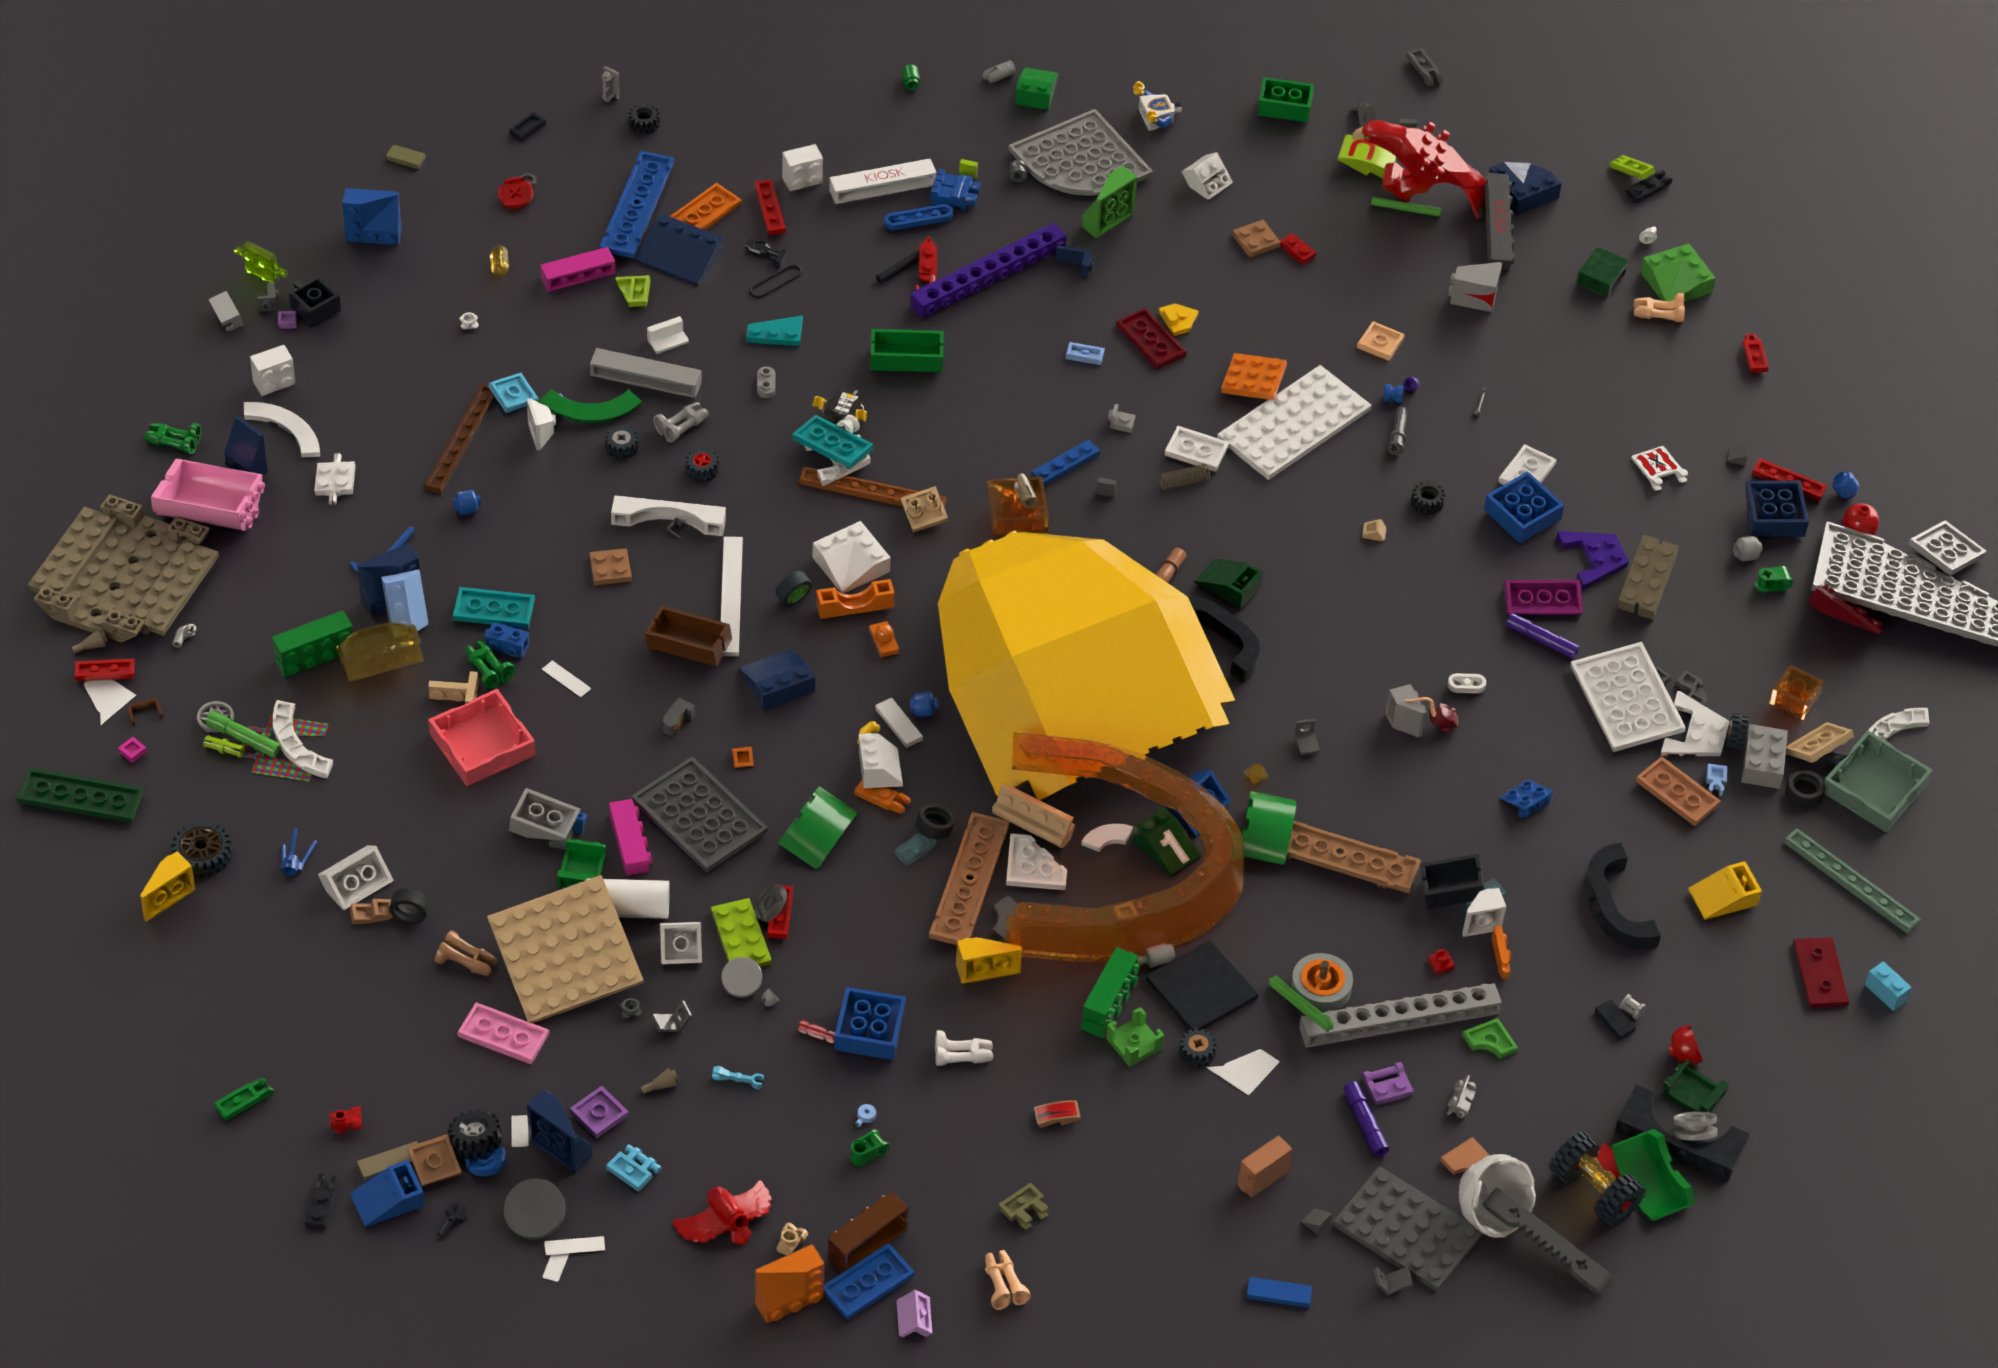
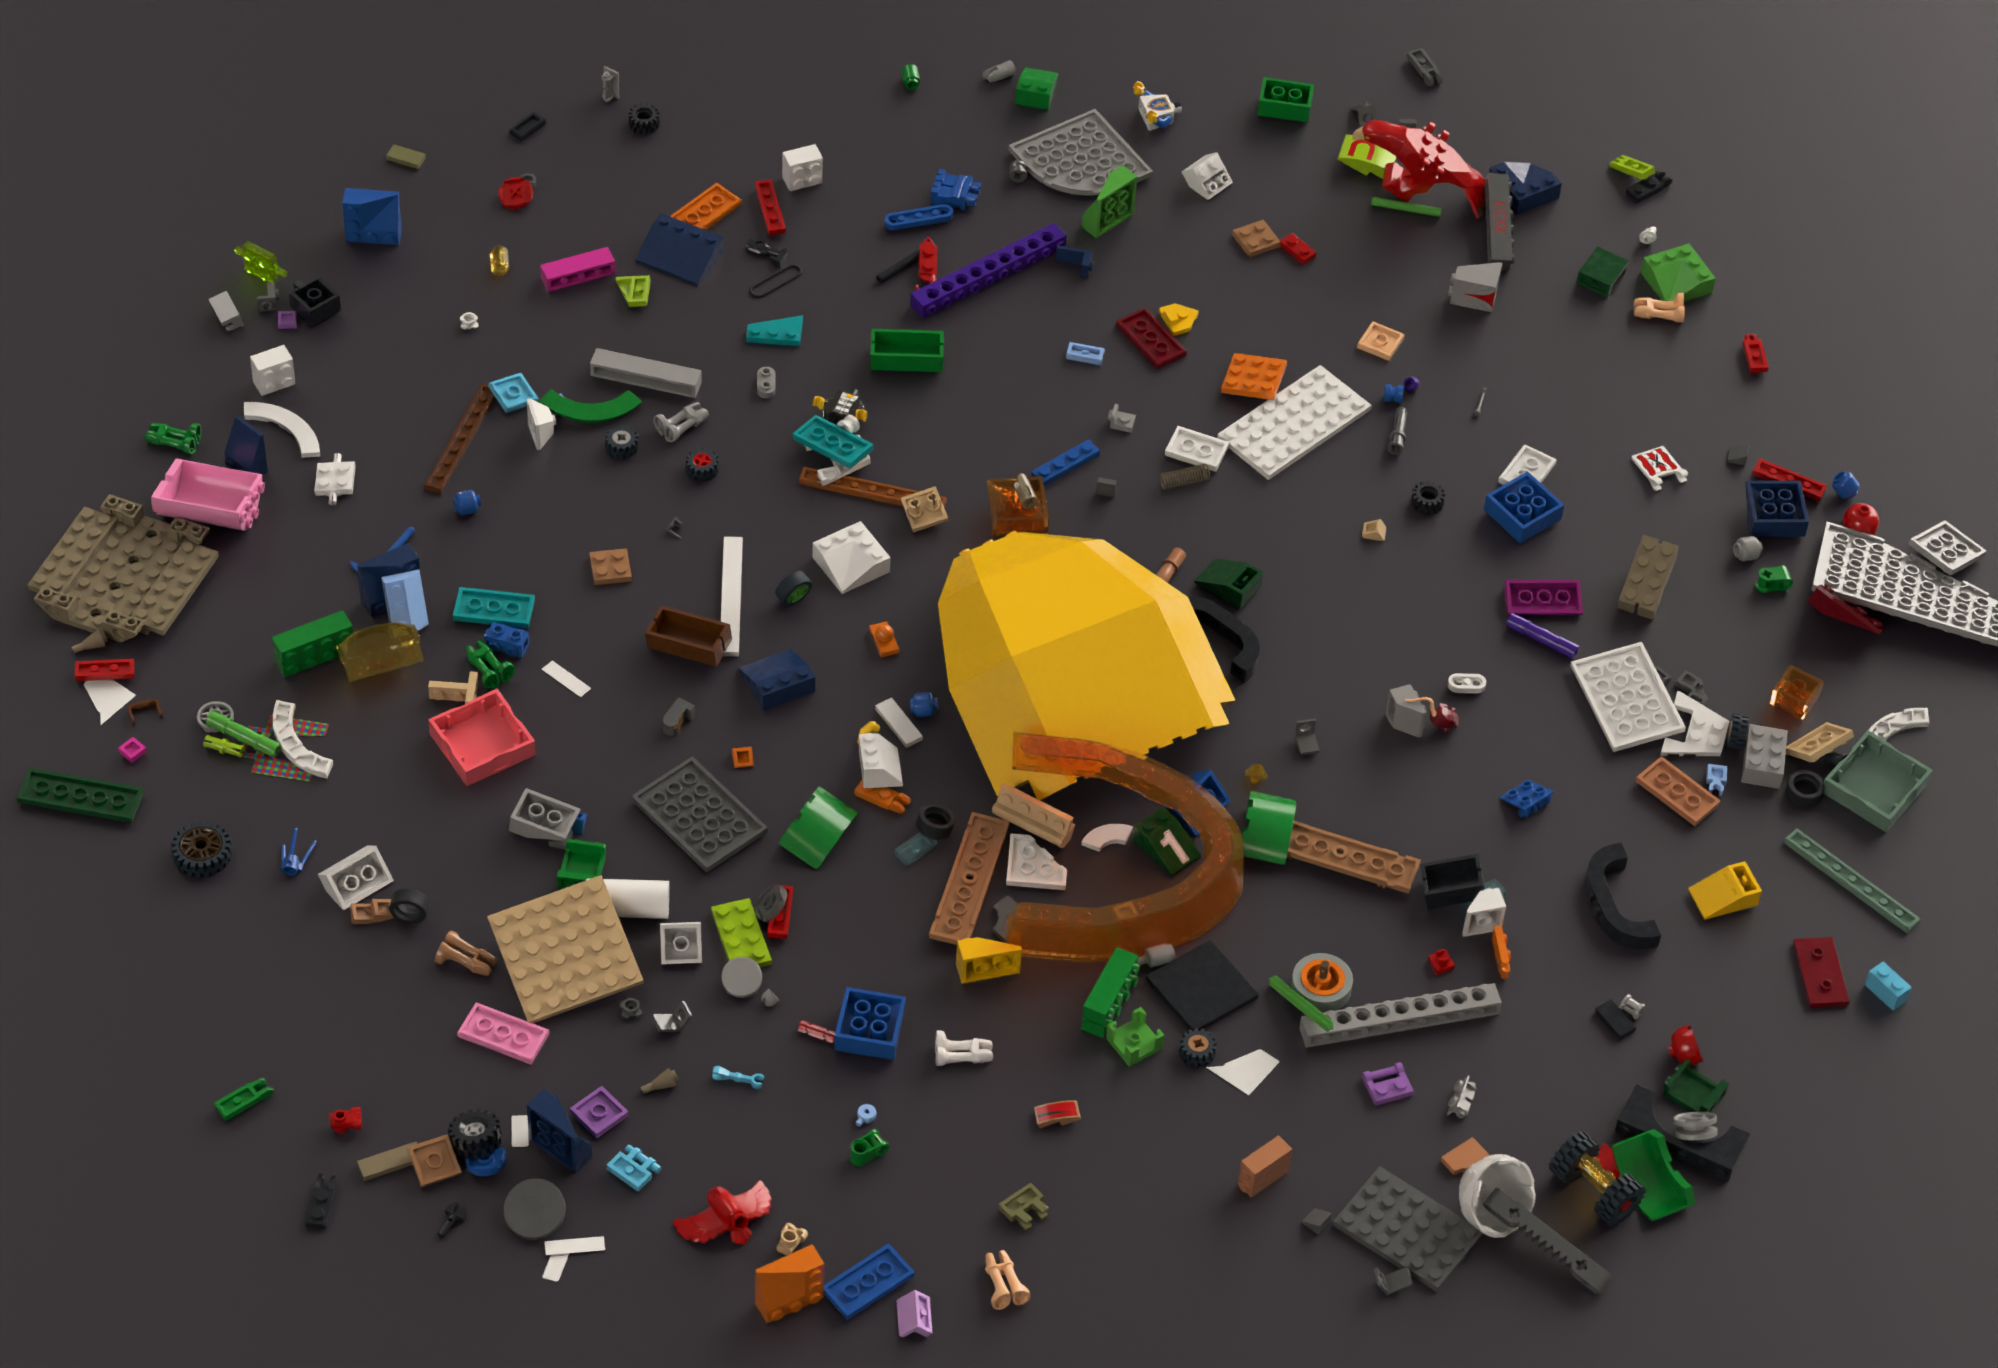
(167, 885): yellow slope -> none
(183, 633): light grey arm -> none
(388, 1194): blue slope -> none
(629, 837): dark pink brick -> none
(632, 219): blue piece -> none
(667, 335): white panel -> none
(705, 518): white arch -> none
(868, 1232): reddish brown piece -> none
(876, 597): orange arch -> none
(882, 181): white brick -> none
(968, 168): lime tile -> none
(1279, 1292): blue tile -> none
(1366, 1119): dark purple piece -> none
(1491, 1037): bright green tile -> none
(1601, 550): dark purple wing -> none

